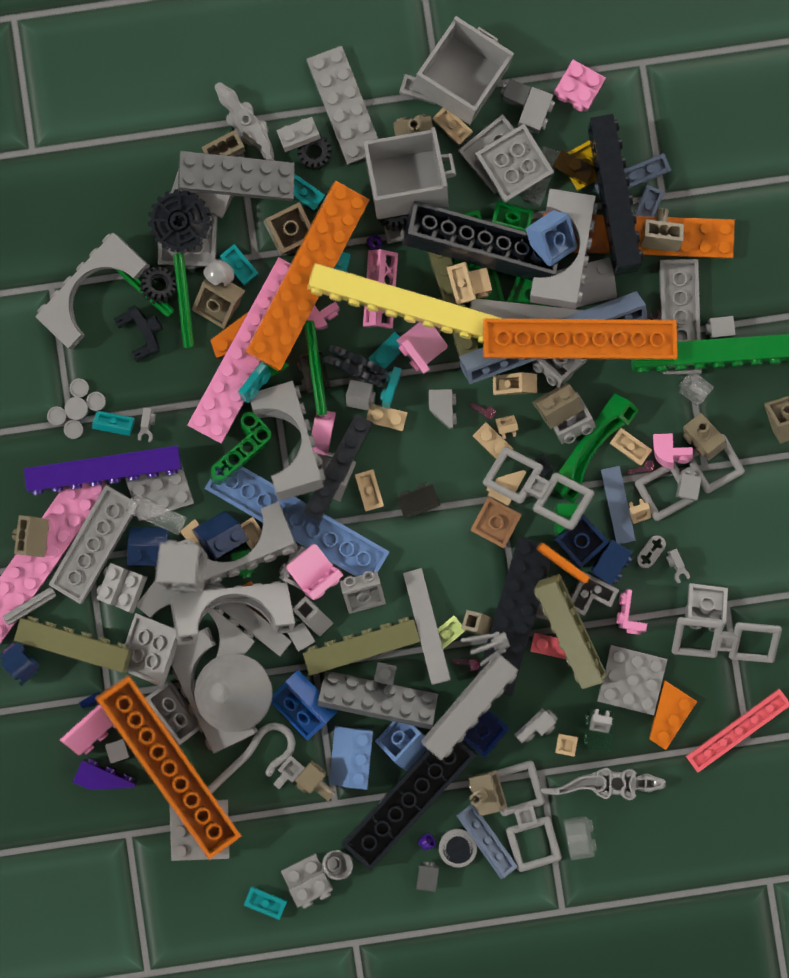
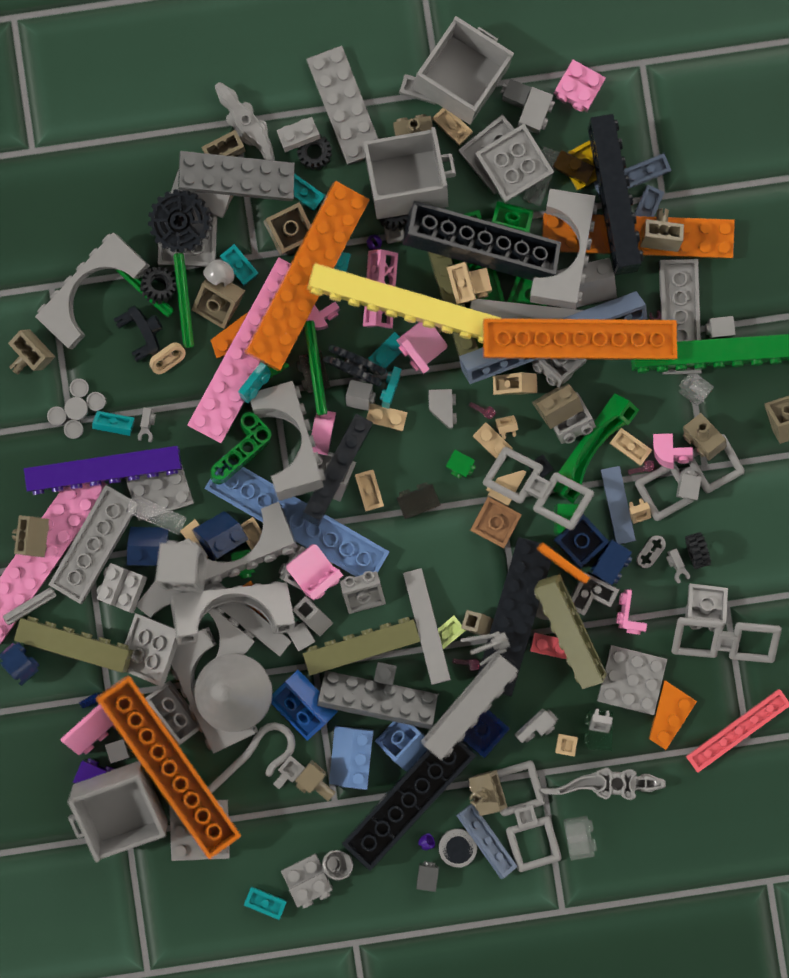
(30, 352): none -> dark tan brick
(117, 811): none -> light grey container
(167, 358): none -> tan plate
(460, 465): none -> green brick
(552, 237): medium blue slope -> none
(697, 550): none -> black tyre

